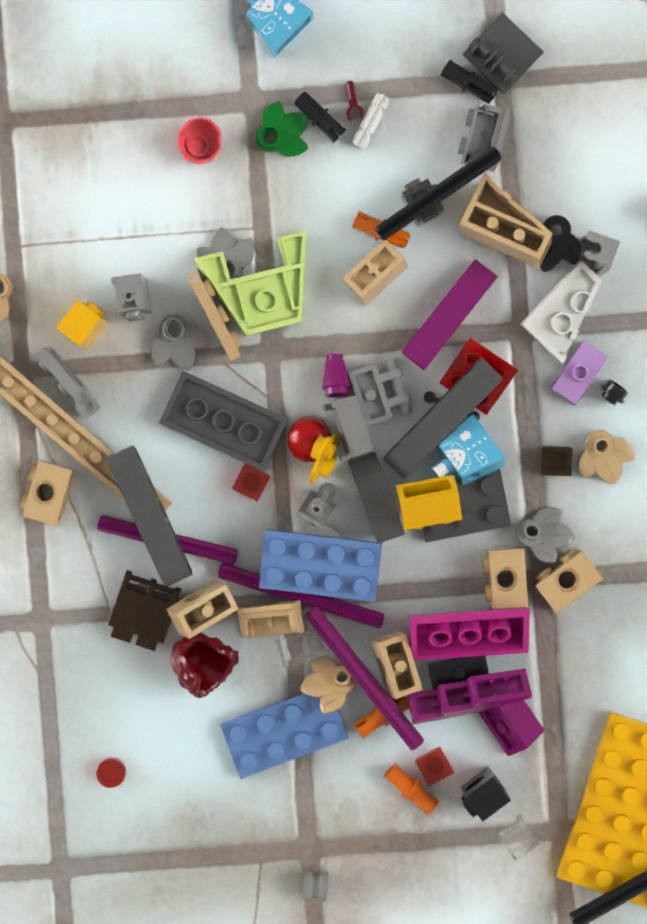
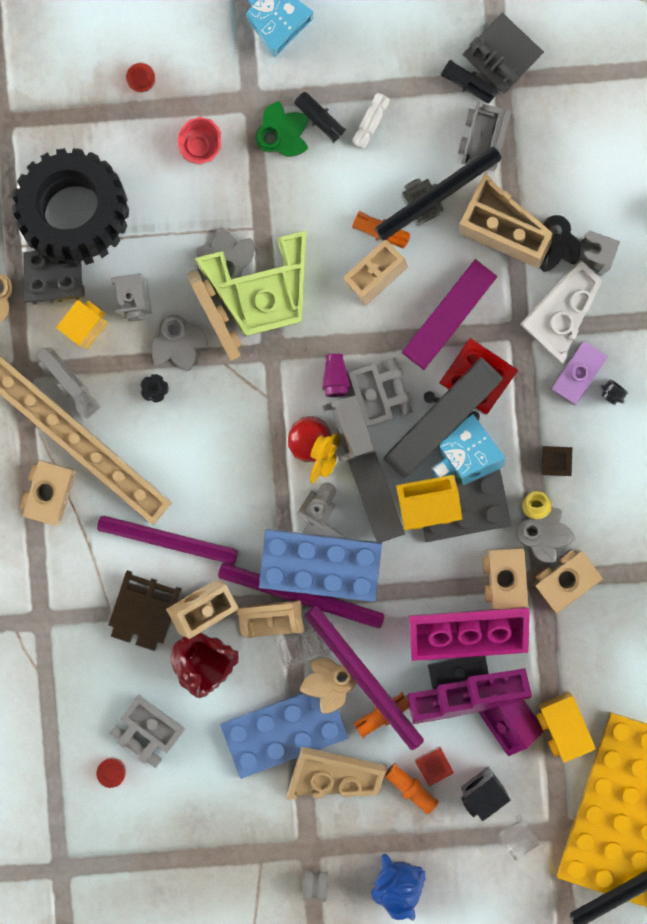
(50, 281): none -> dark grey hinge
(54, 175): none -> black tyre
(140, 77): none -> clear red plate
(149, 516): dark grey beam -> none
(151, 724): none -> light grey plate
(154, 380): none -> black plate
(223, 421): dark grey plate -> none
(251, 482): clear red plate -> none
(331, 773): none -> tan wing
(352, 100): dark red hand -> none
(396, 664): tan brick -> none
(398, 888): none -> blue hair
(536, 499): none -> light yellow plate
(565, 727): none -> yellow piece
(605, 461): tan plate -> none

